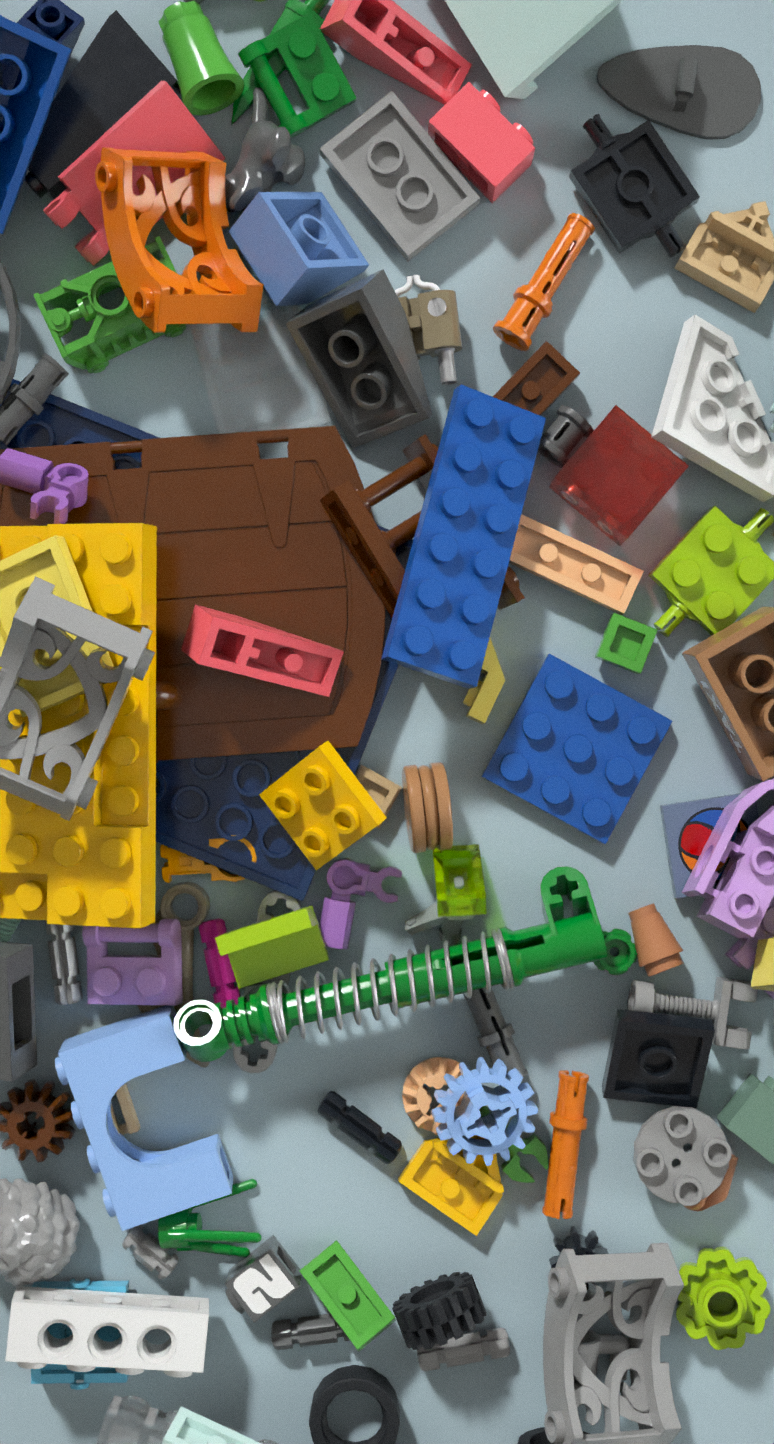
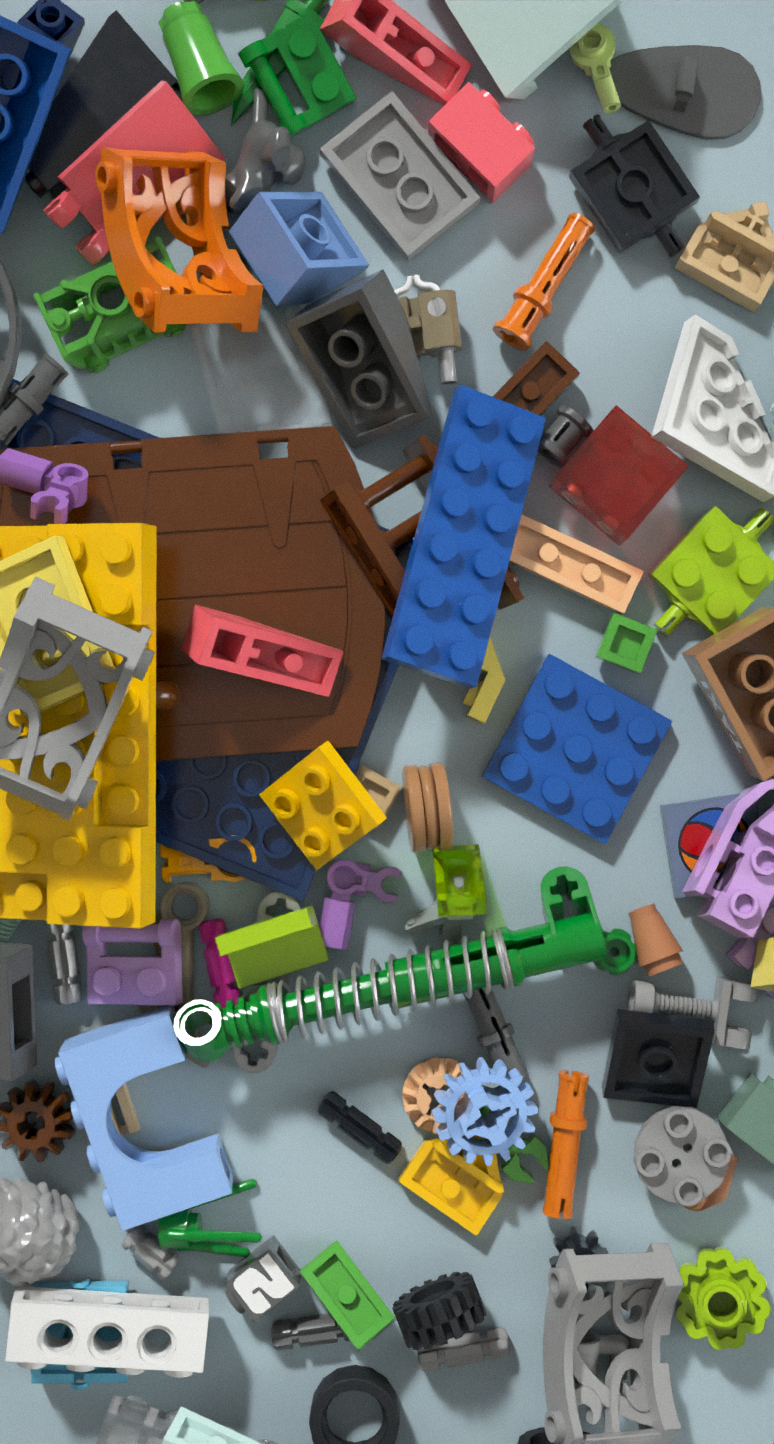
(593, 56): none -> yellowish green plate

